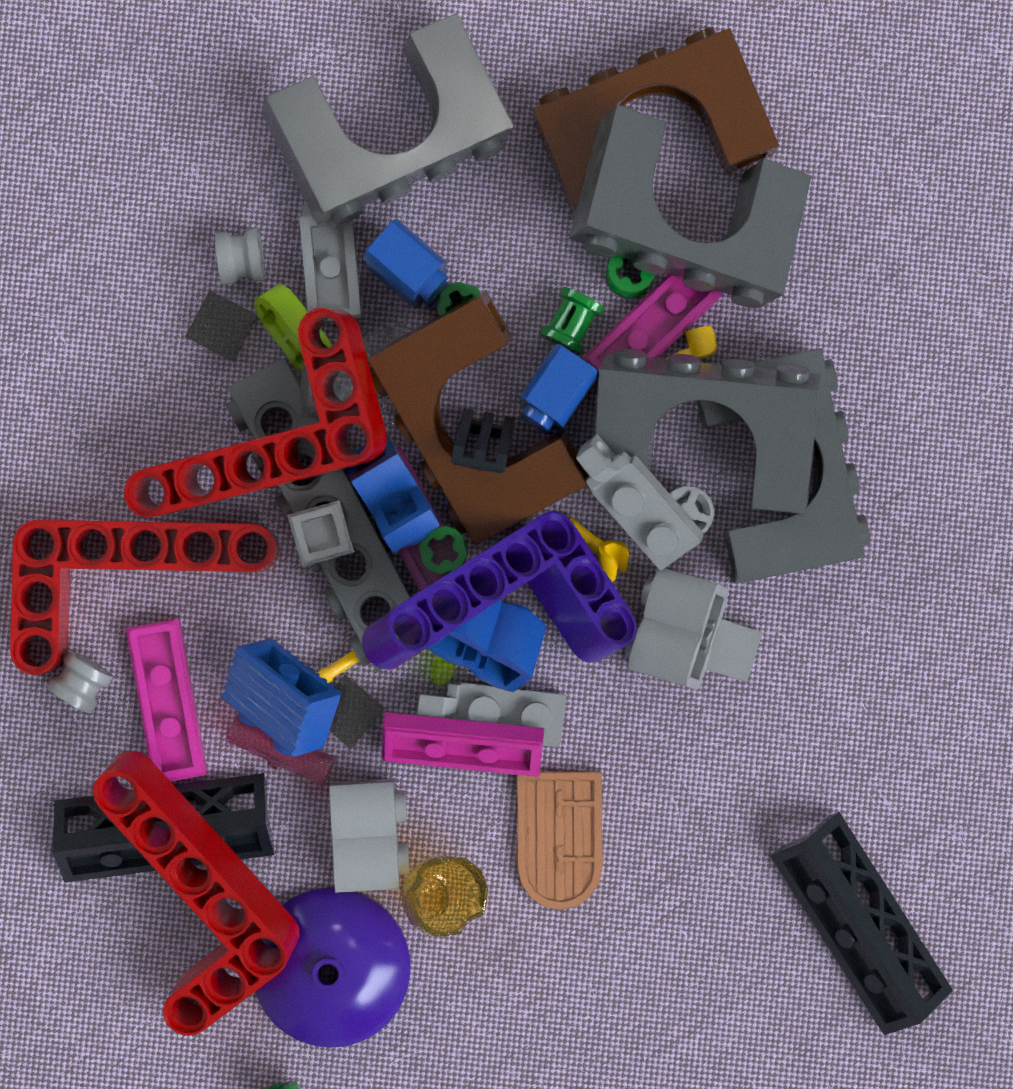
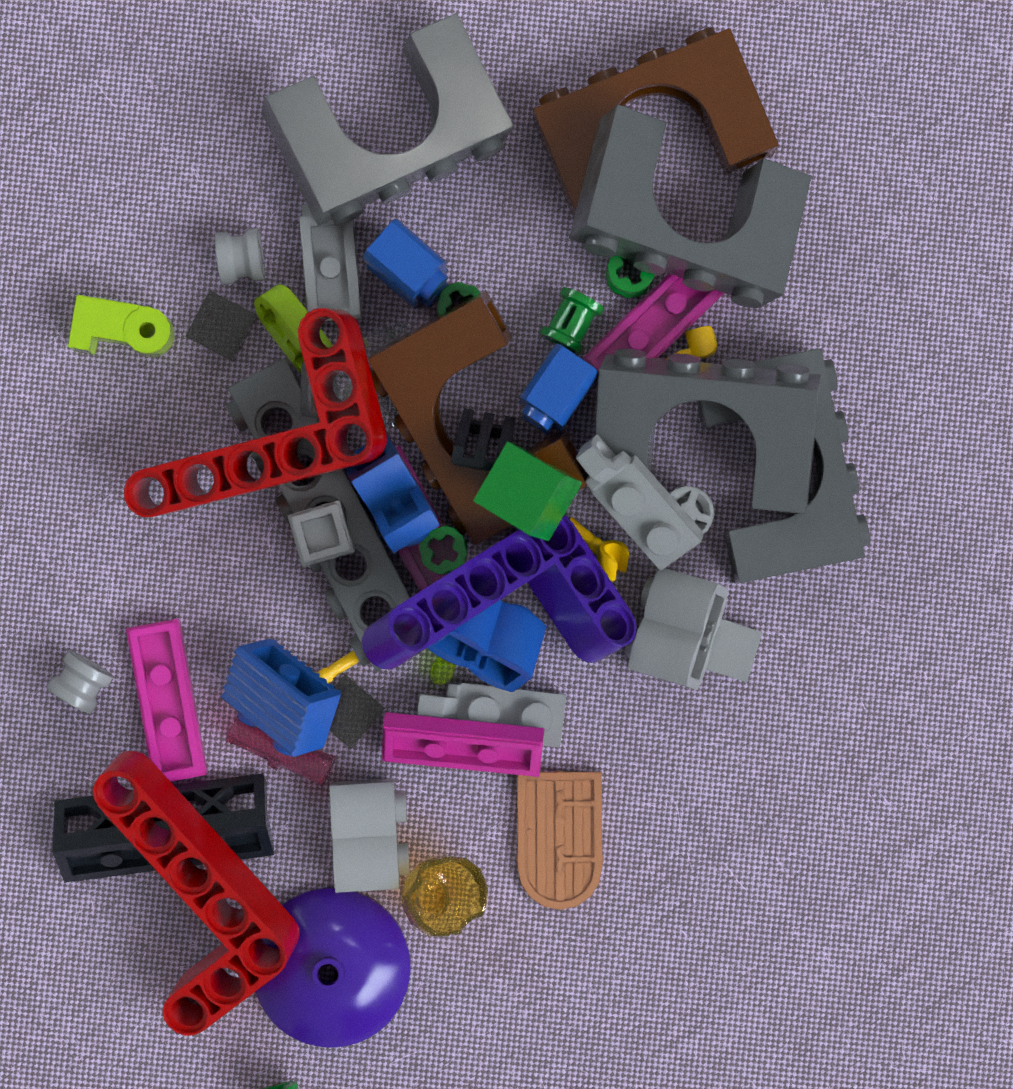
(119, 323): none -> lime leg
(119, 555): red beam -> none
(527, 492): none -> green piece
(858, 931): black fence -> none

